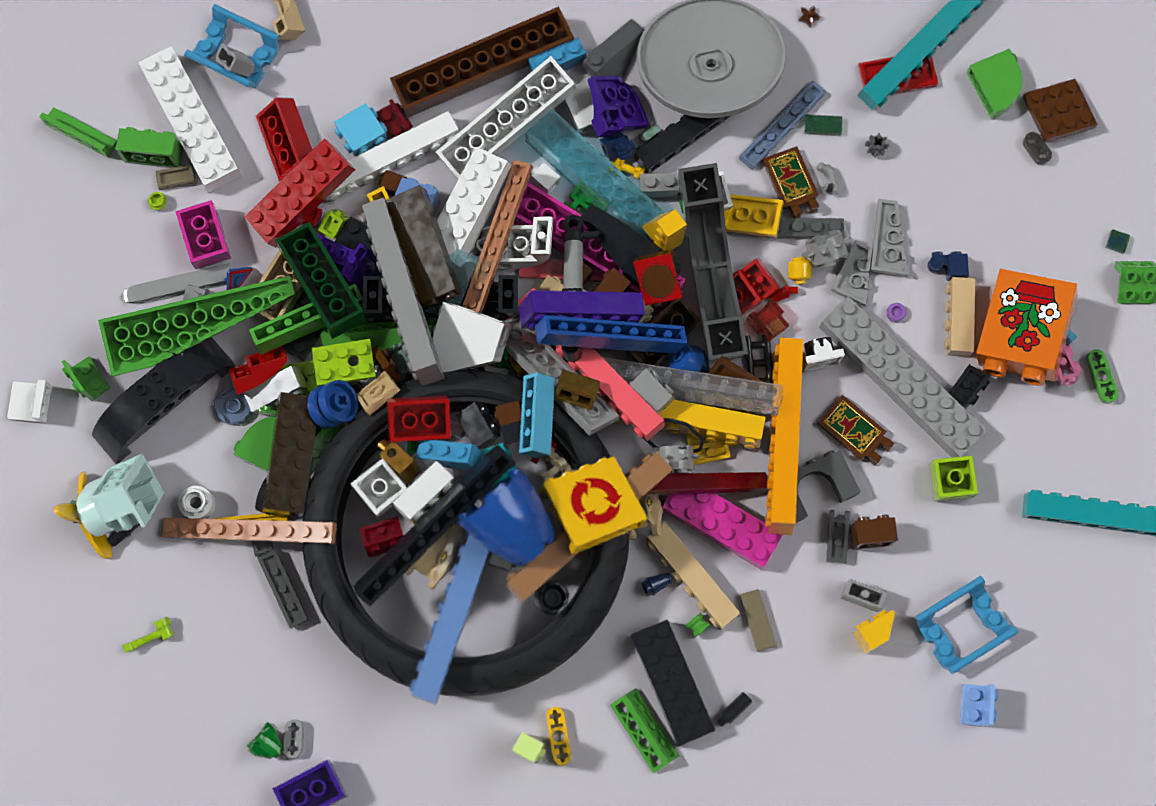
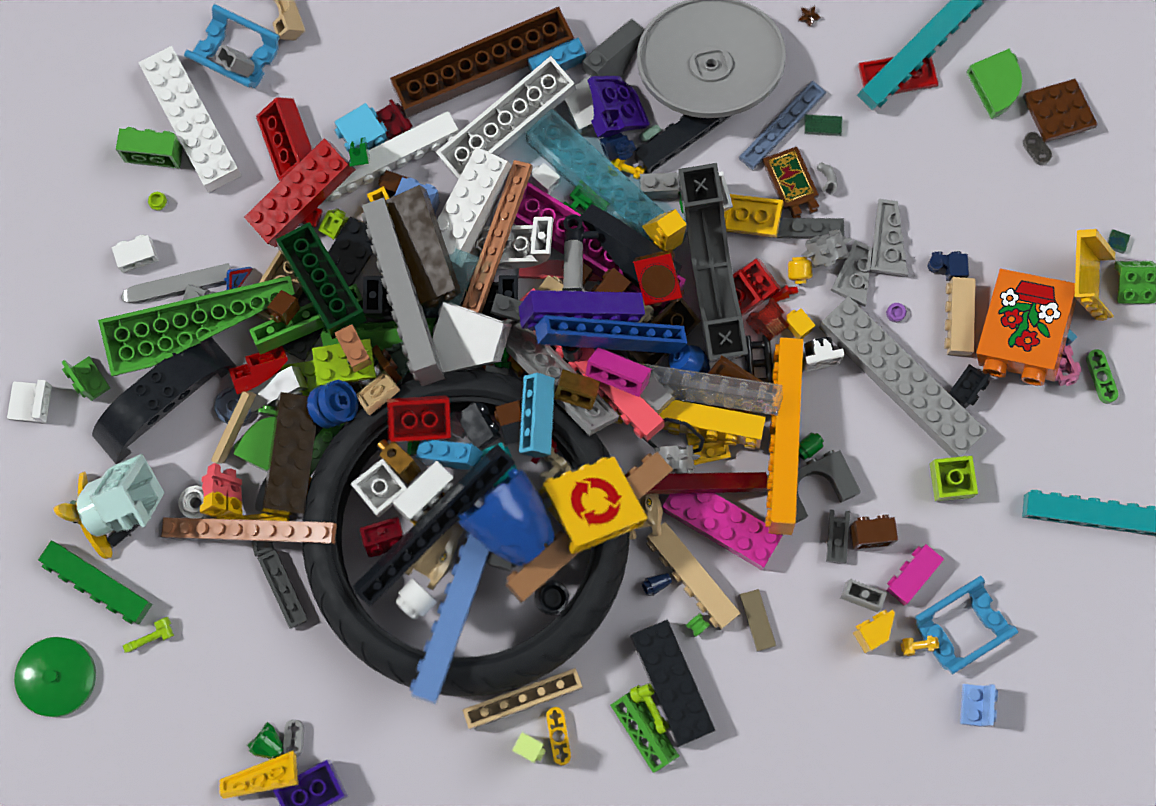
(55, 677): none -> green dish
(79, 132): bright green fence -> none
(95, 582): none -> green brick
(134, 253): none -> white brick
(175, 177): dark tan tile -> none
(203, 234): dark pink brick -> none
(221, 493): none -> hips
(233, 427): none -> tan tile
(262, 777): none -> yellow wing
(283, 307): none -> reddish brown brick
(353, 348): none -> nougat brick
(354, 263): dark purple bracket -> none
(360, 154): none -> green hinge
(415, 600): none -> white piece
(506, 307): none -> dark grey hinge
(522, 698): none -> tan brick
(618, 372): none -> dark pink brick
(644, 693): none -> lime brick
(734, 709): black cylinder -> none
(799, 323): none -> yellow brick
(810, 445): none -> green brick
(855, 430): tile -> none
(875, 140): dark grey gear -> none
(909, 646): none -> yellow bar
(914, 574): none -> dark pink brick
(1090, 250): none -> yellow panel

